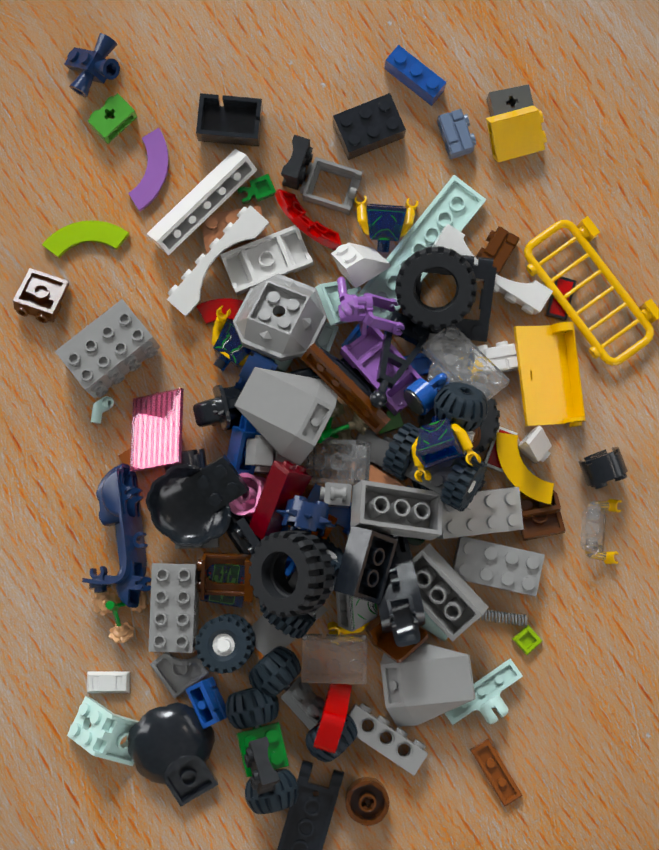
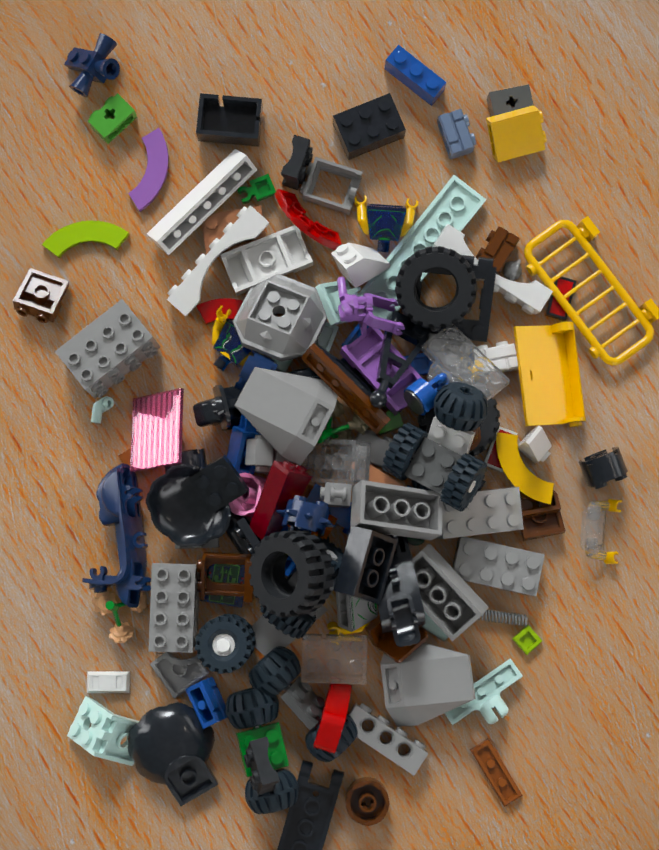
(440, 443): clear blue torso -> none
(512, 270): none -> light grey piece

